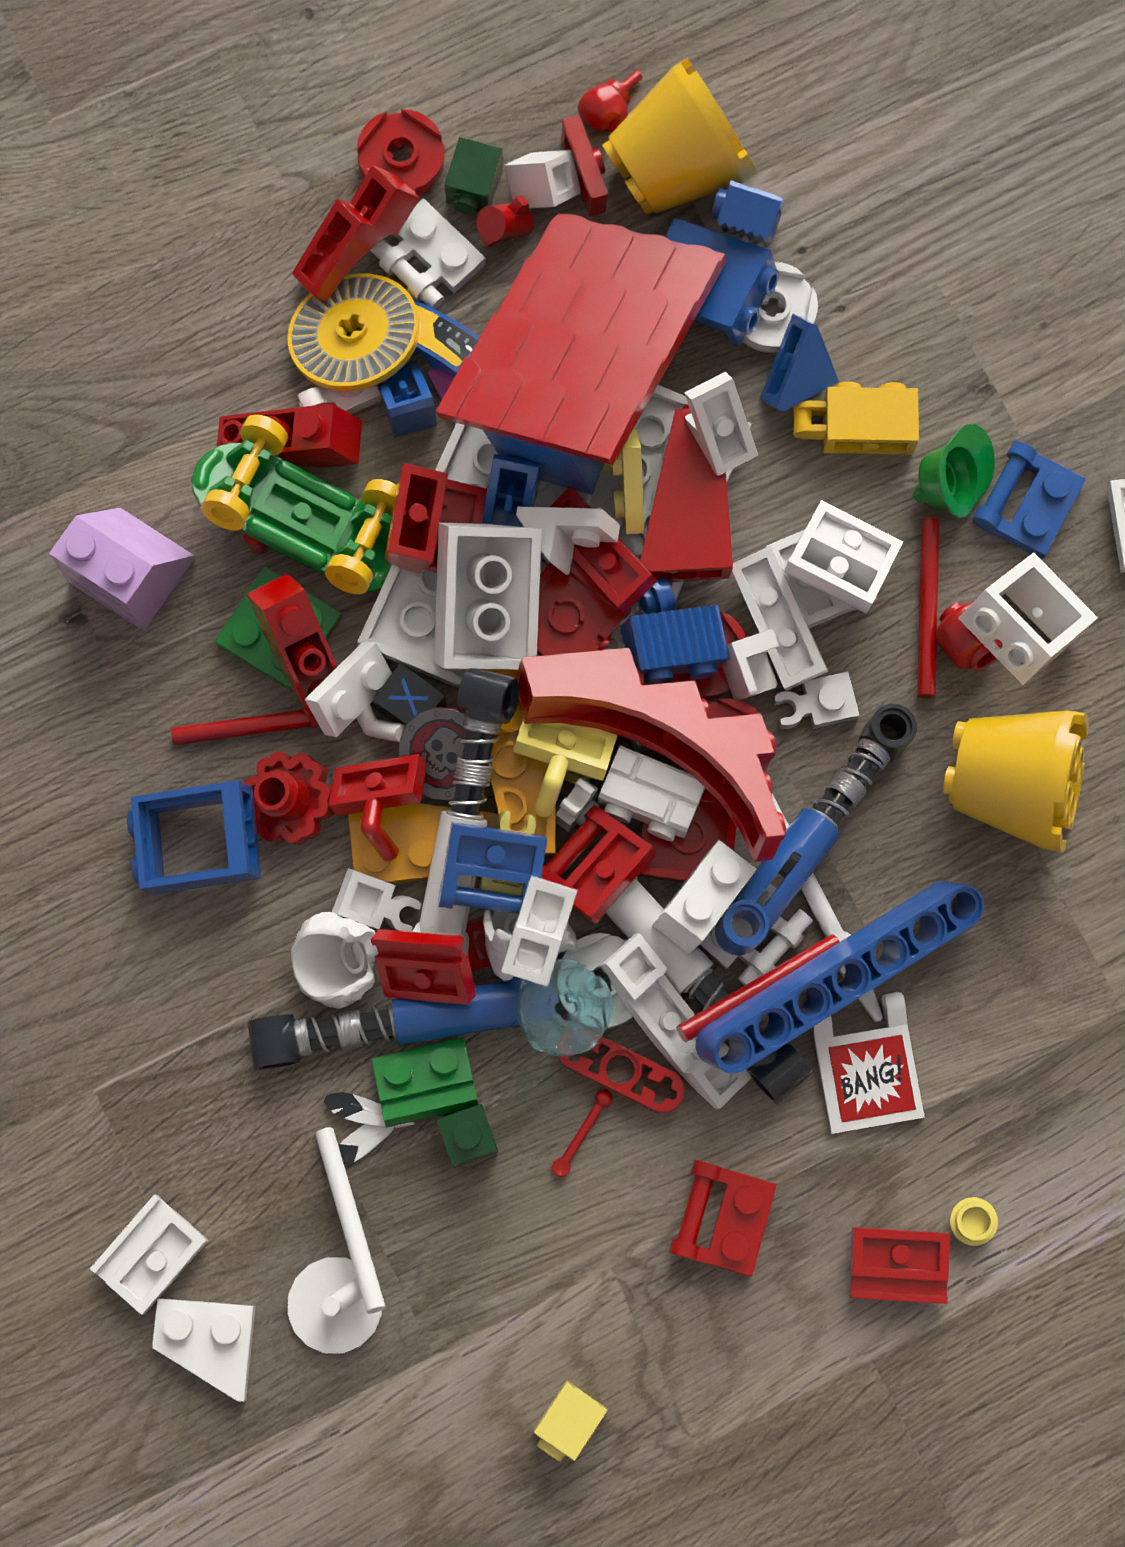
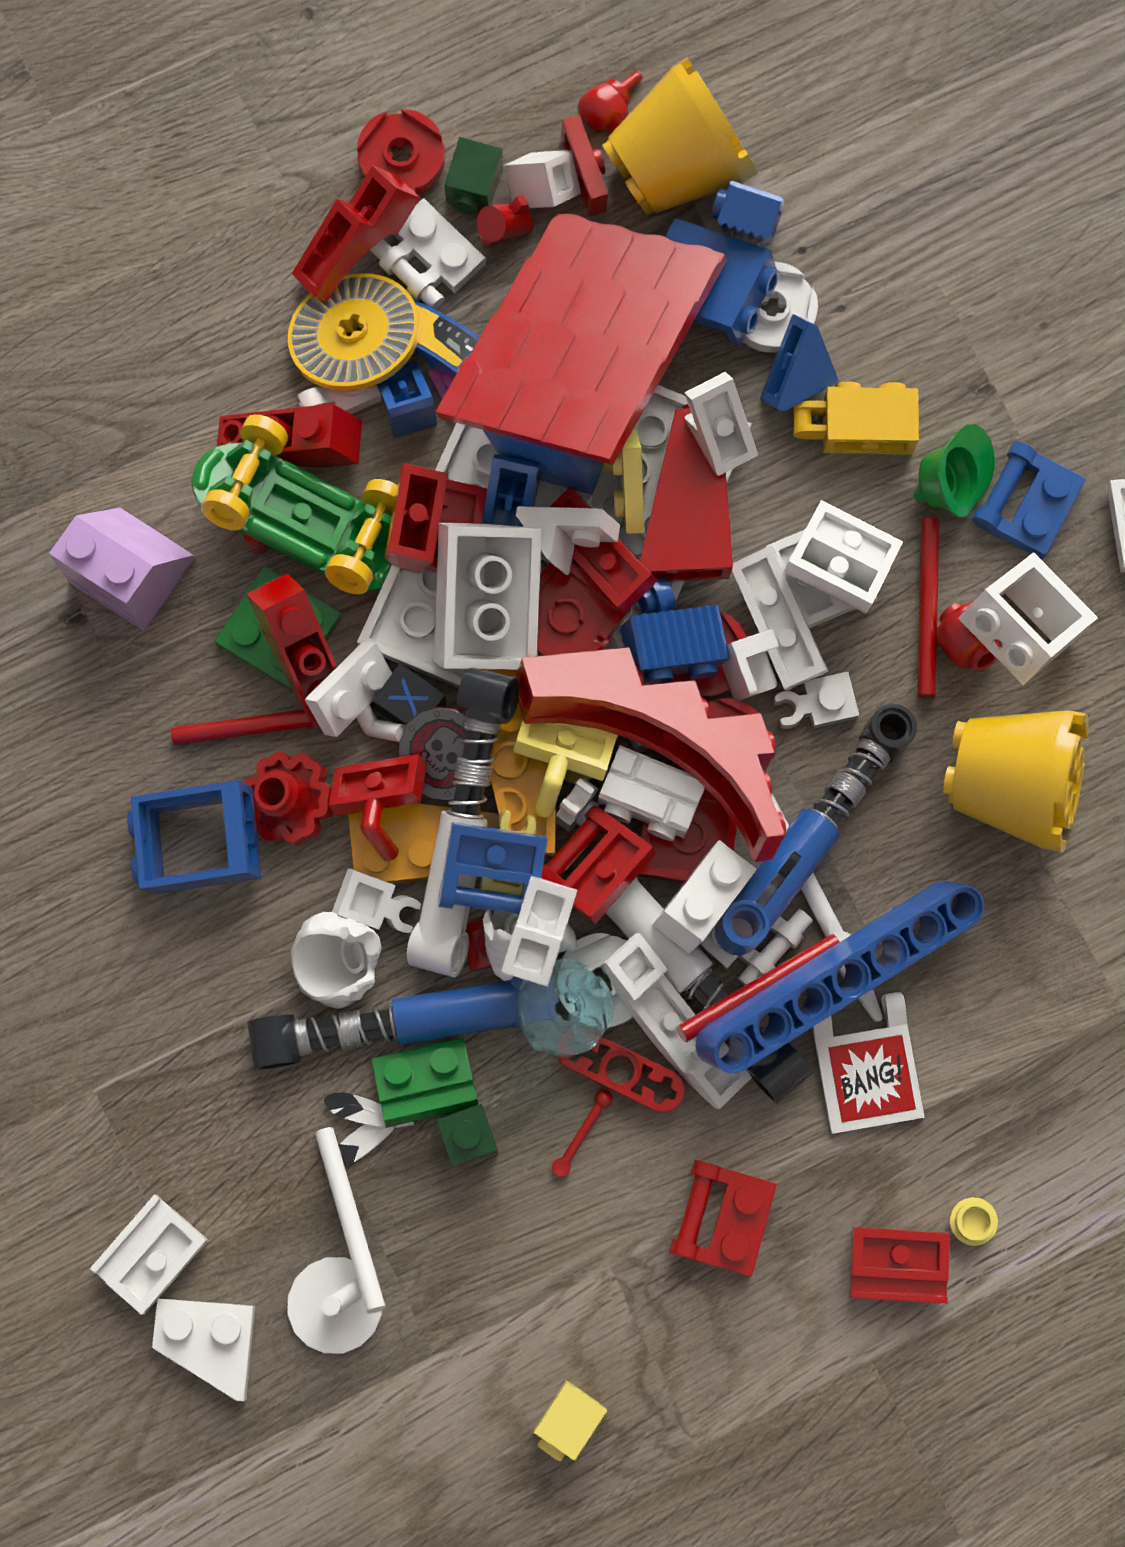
(423, 966): red plate -> none

